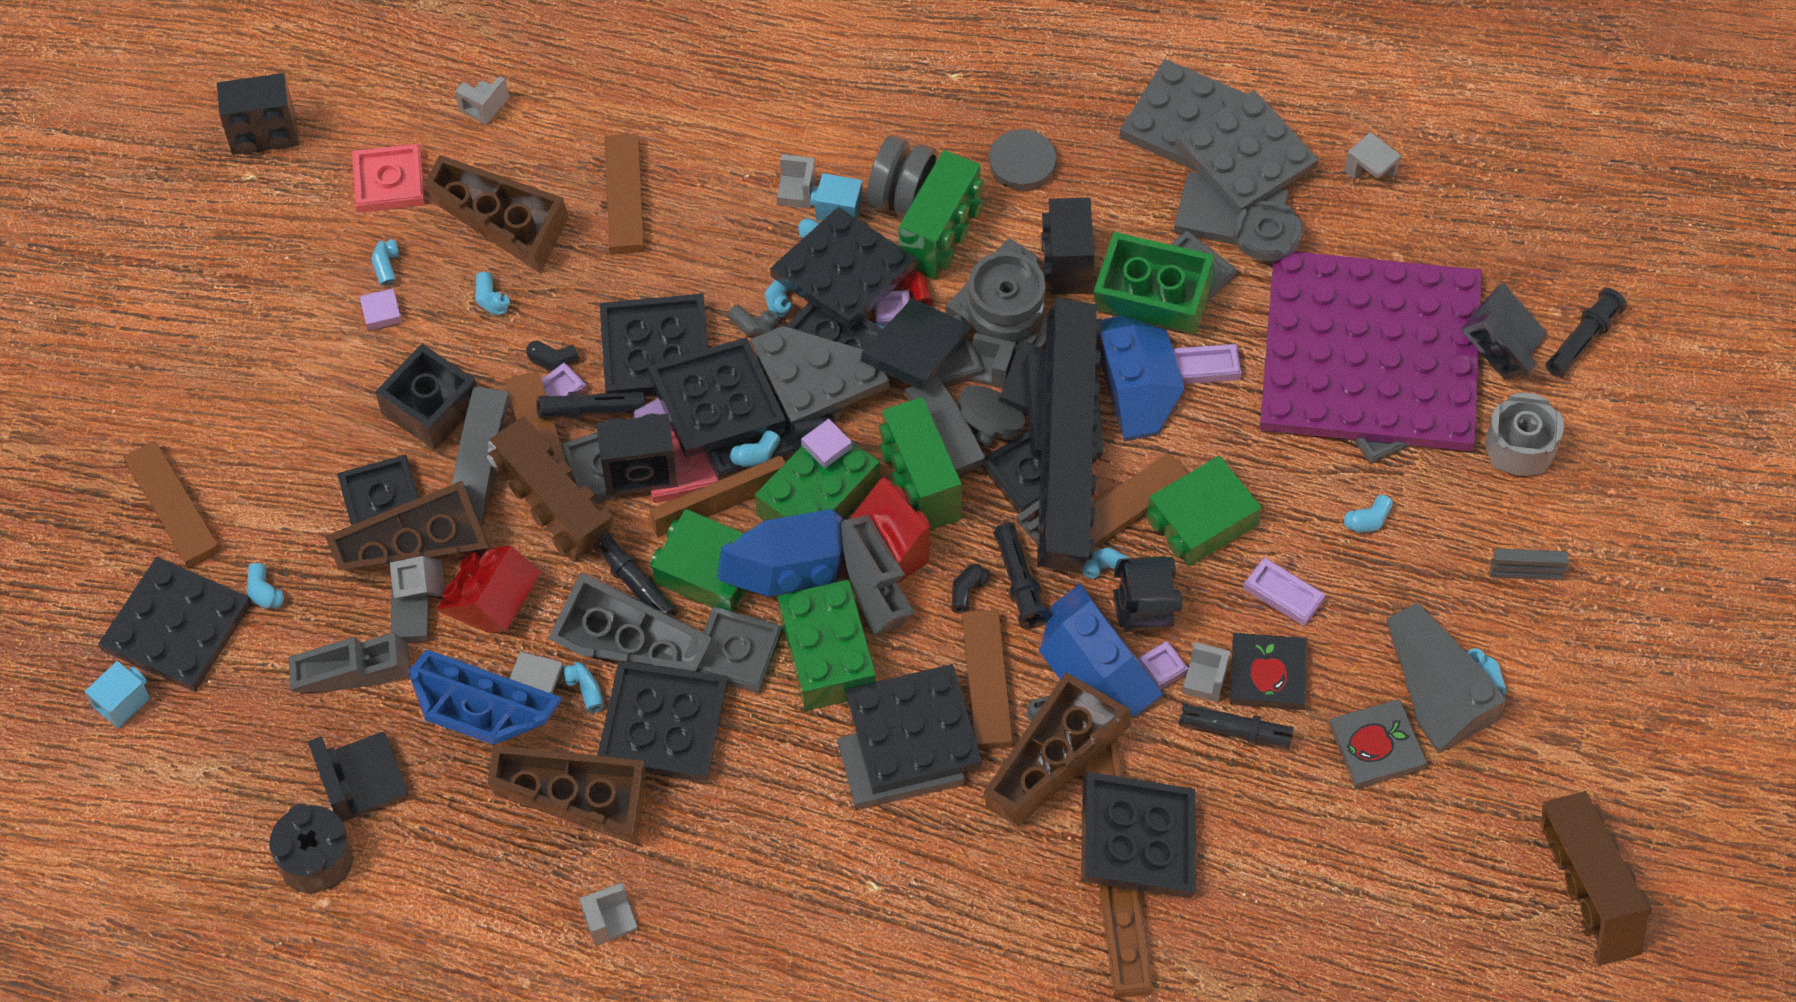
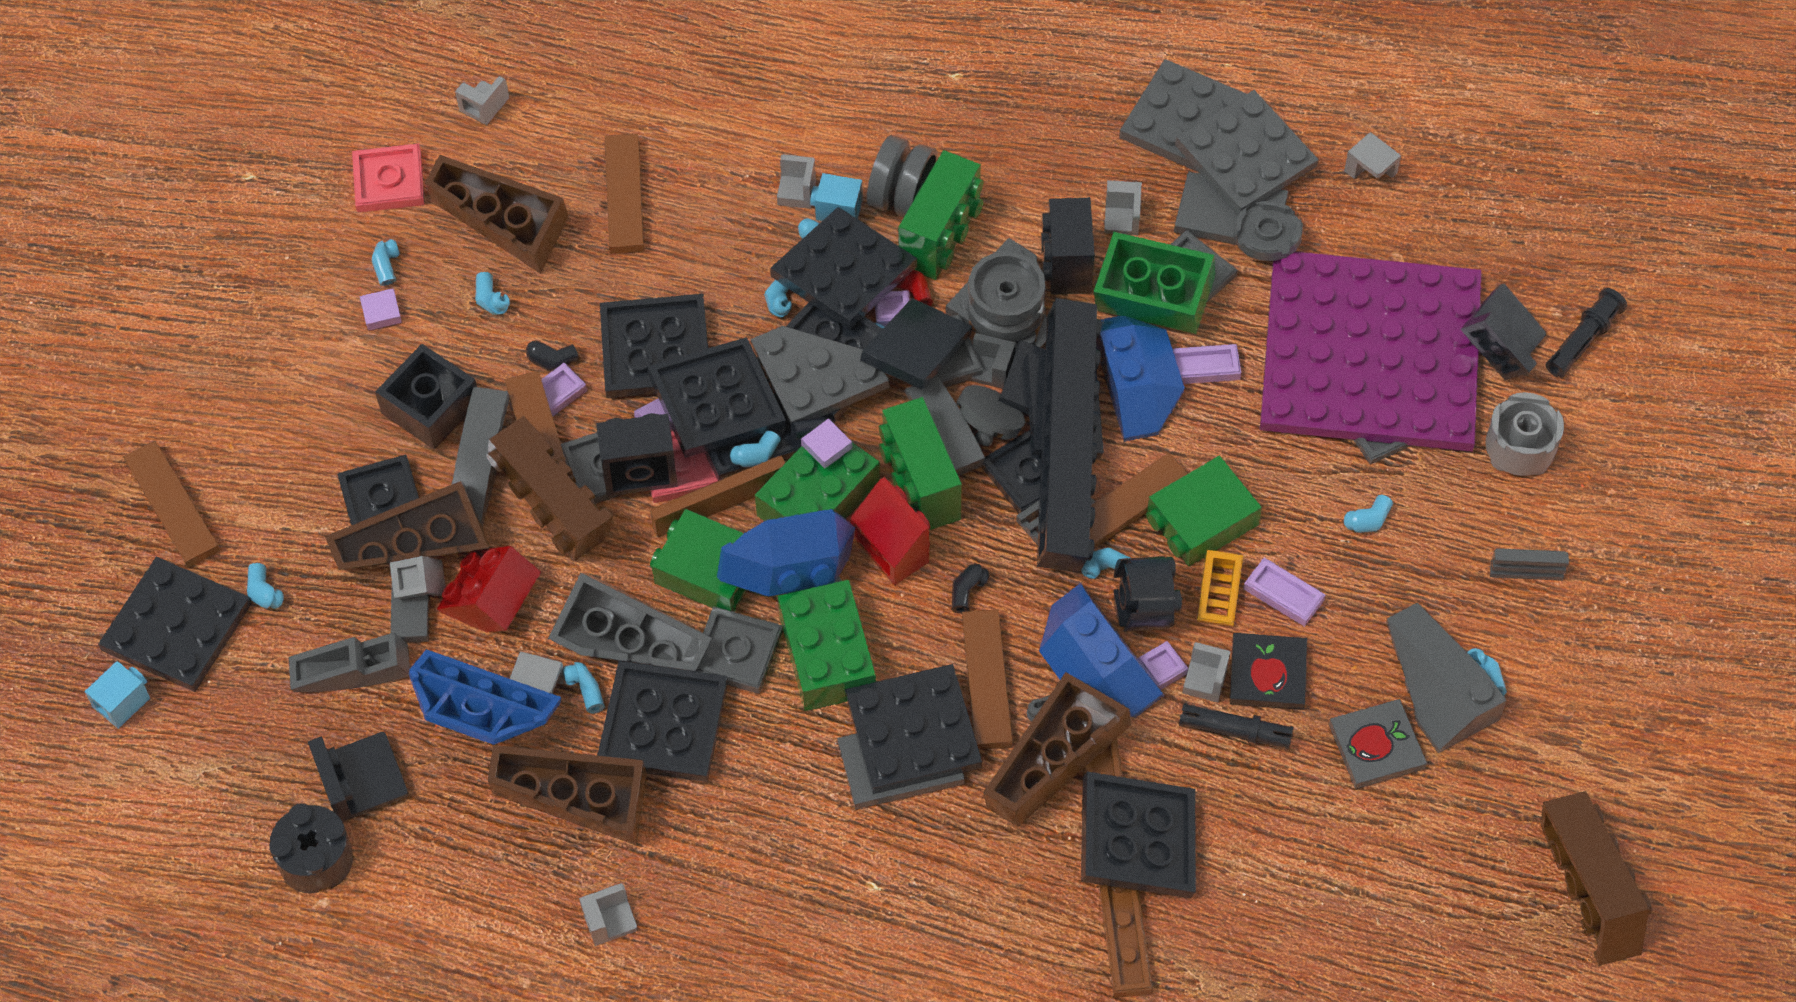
(257, 114): black brick -> none
(578, 405): black pin -> none
(626, 568): black pin -> none
(753, 325): dark grey arm -> none
(874, 575): dark grey slope -> none
(1022, 159): dark grey tile -> none
(1024, 589): black pin -> none
(1122, 207): none -> light grey panel
(1224, 561): none -> light orange slope

